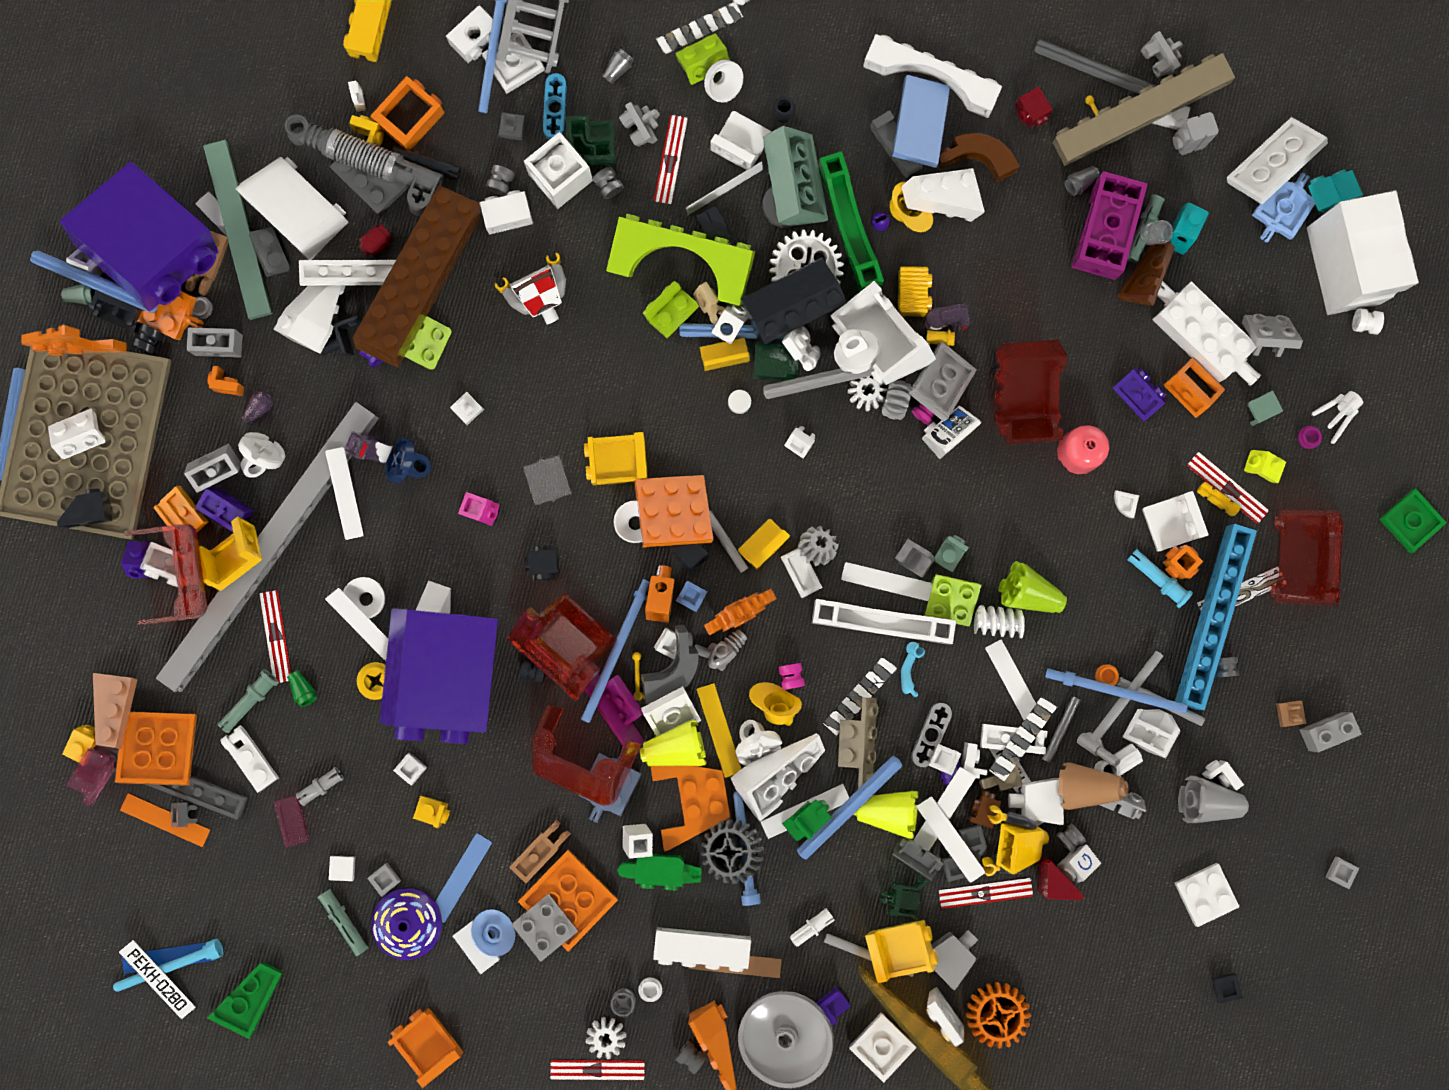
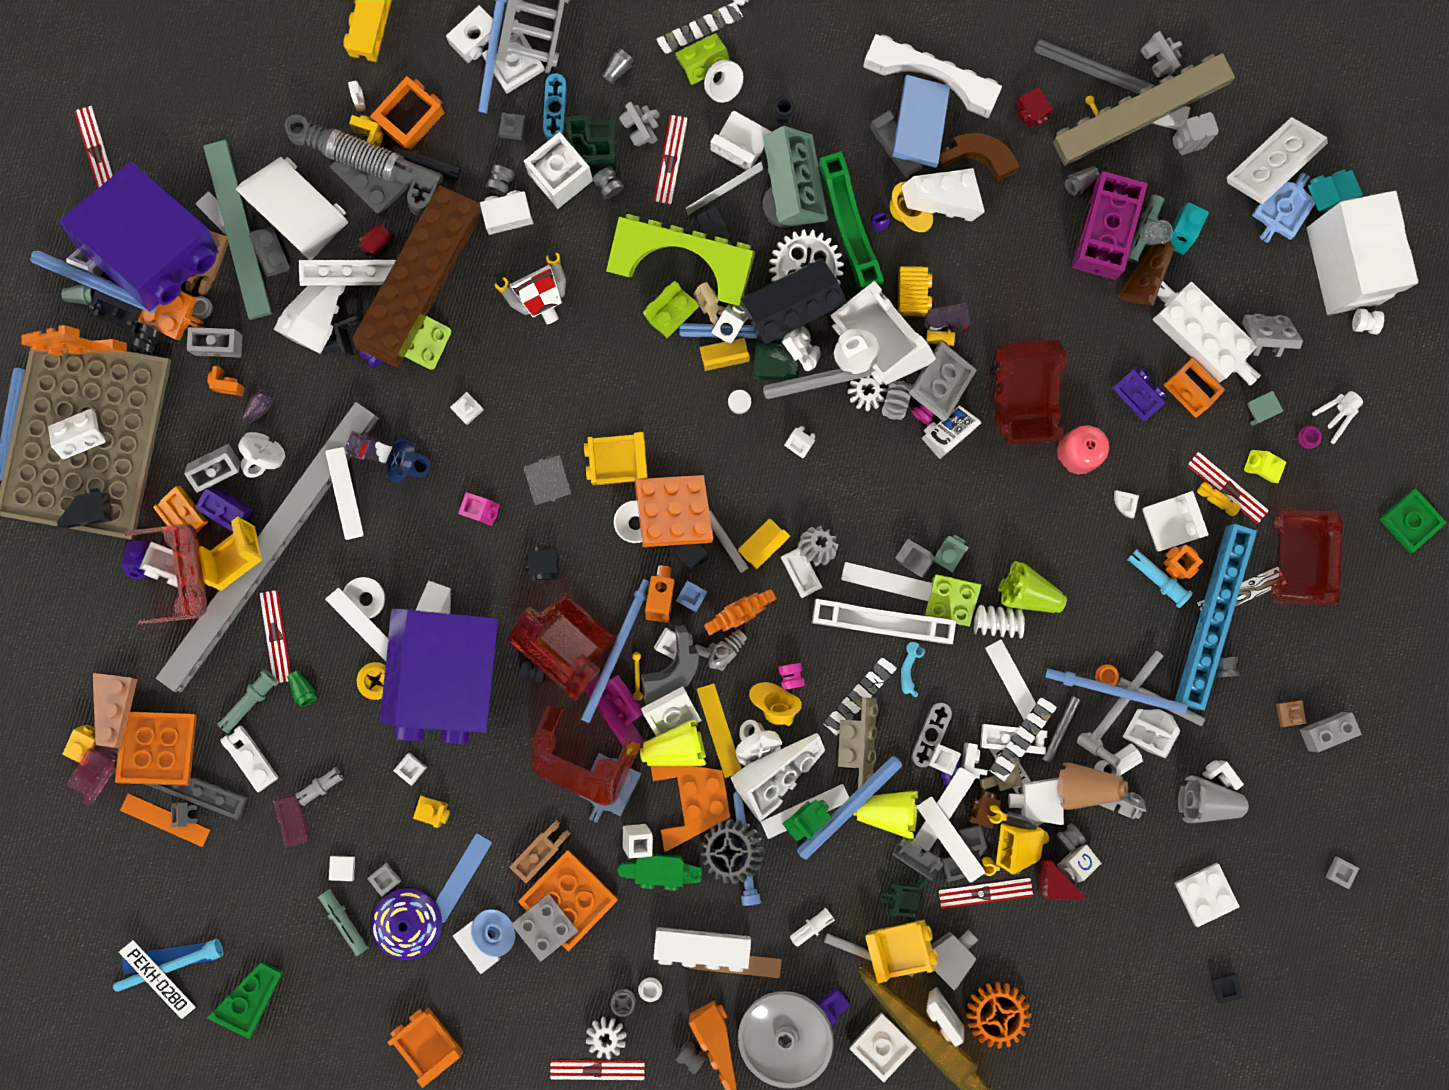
(93, 145): none -> sticker

